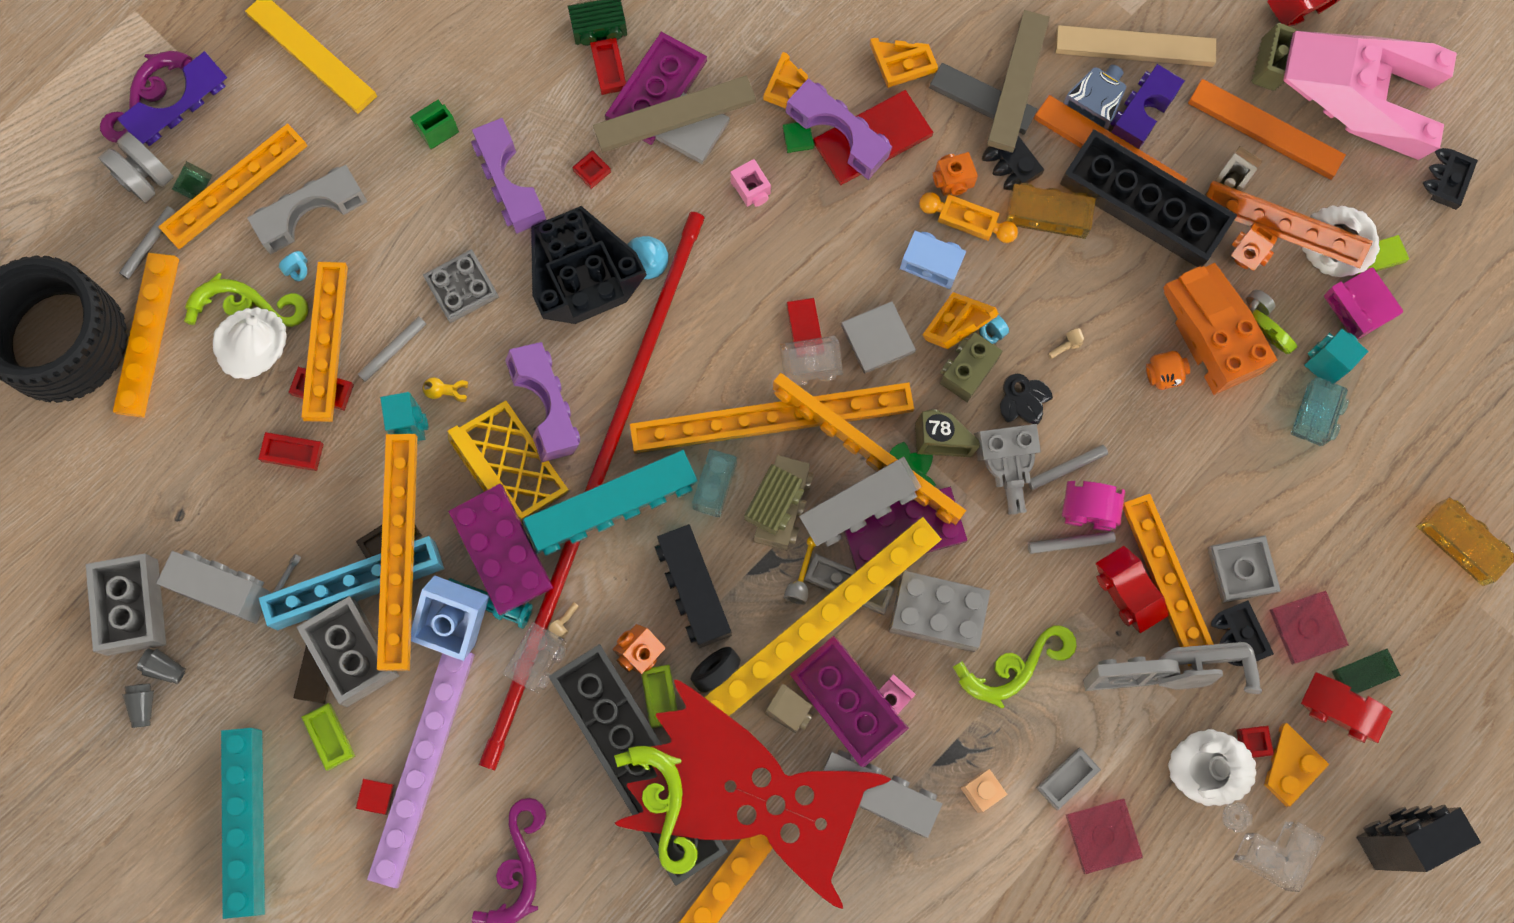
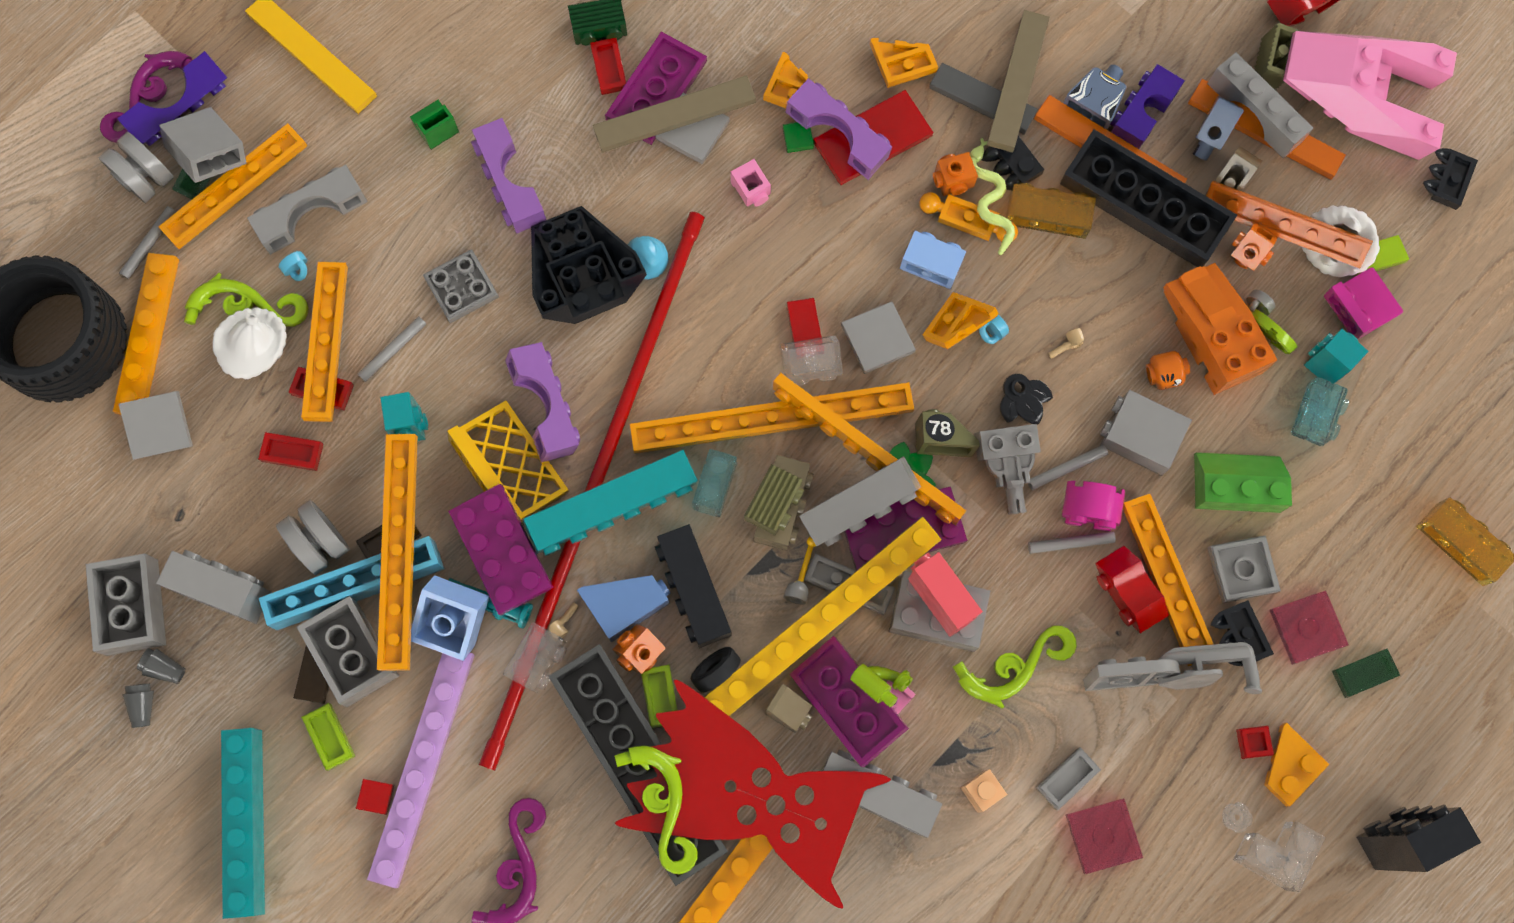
(155, 425): none -> light grey tile
(203, 144): none -> light grey brick
(293, 562): light grey hinge -> none
(308, 540): none -> light grey wheel
(438, 389): yellow arm -> none
(591, 169): red tile -> none
(624, 603): none -> medium blue slope
(872, 683): none -> lime plant
(943, 593): none -> coral brick
(970, 367): olive brick -> none
(982, 207): none -> yellowish green animal
(1135, 46): tan tile -> none
(1144, 432): none -> light grey brick
(1212, 768): white piece -> none
(1223, 115): none -> sand blue torso
(1241, 483): none -> bright green slope
(1281, 123): none -> light grey arch
(1335, 702): red brick -> none

